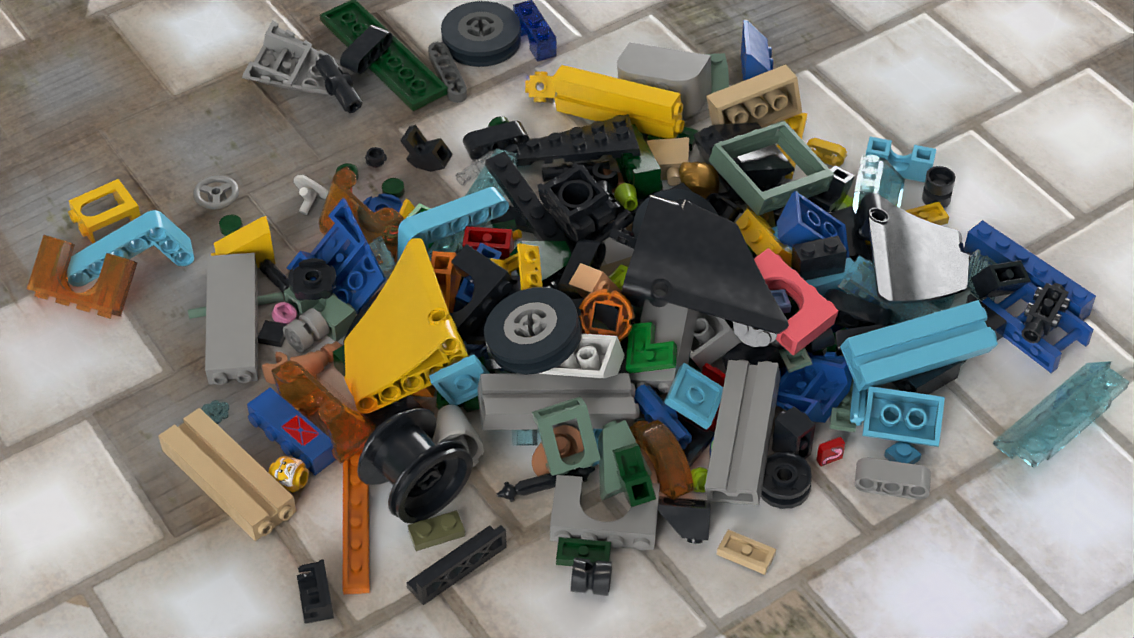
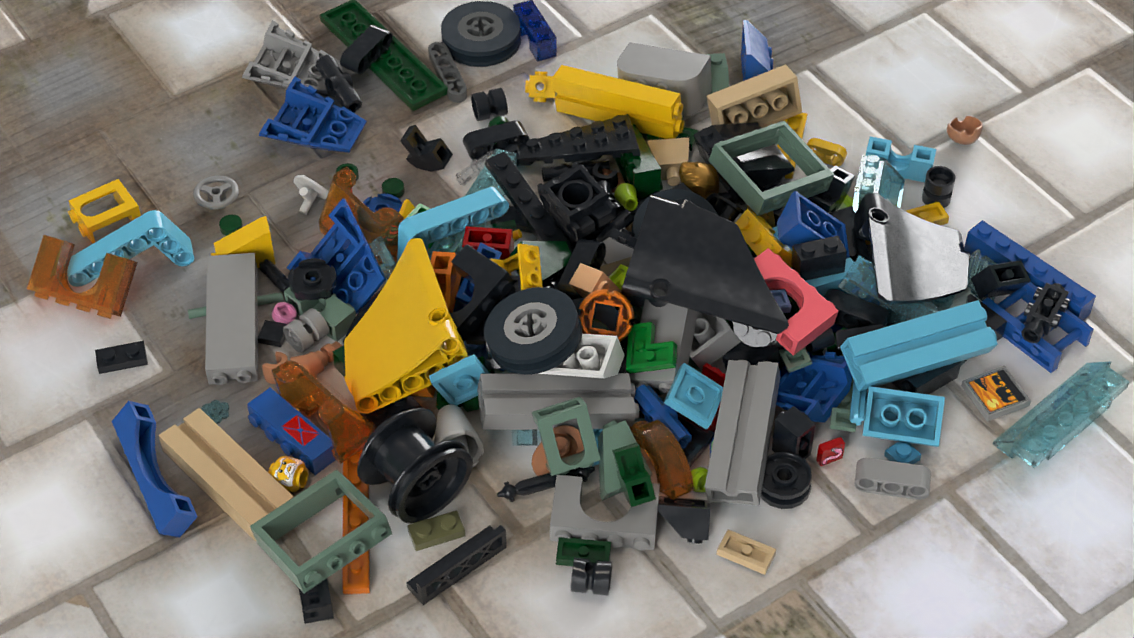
(121, 357): none -> black plate
(136, 432): none -> blue arch
(305, 506): none -> sand green window
(313, 121): none -> blue wedge
(375, 157): black plate -> none
(489, 104): none -> black wheel
(965, 131): none -> nougat hair
(996, 393): none -> tile

